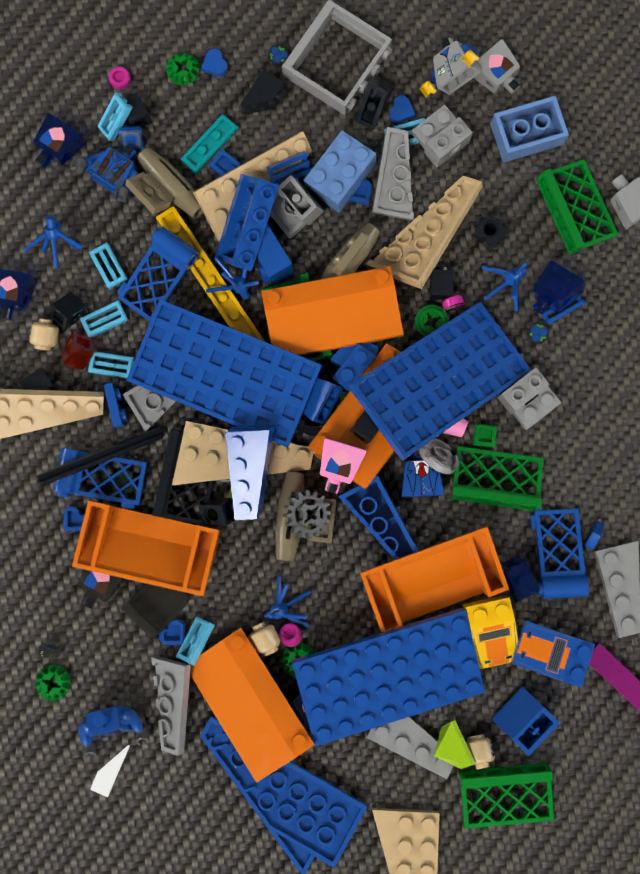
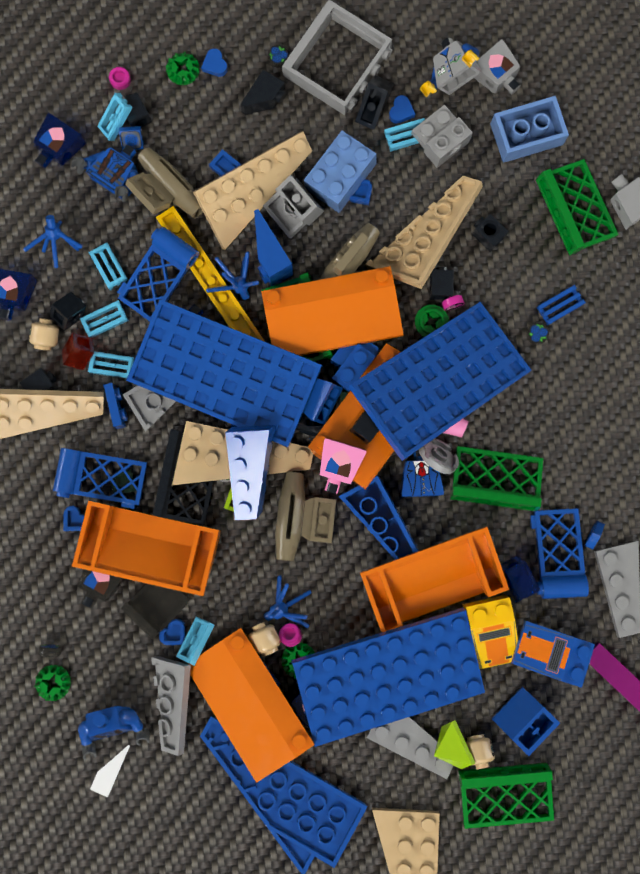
(99, 456): black axle -> none
(209, 144): teal tile -> none
(218, 512): black brick -> none
(246, 221): blue fence -> none
(298, 174): blue tile -> none
(316, 514): dark grey gear -> none
(393, 184): light grey wing -> none
(484, 435): green tile -> none
(512, 278): blue plant -> none
(525, 389): light grey brick -> none
(556, 288): clear blue torso -> none

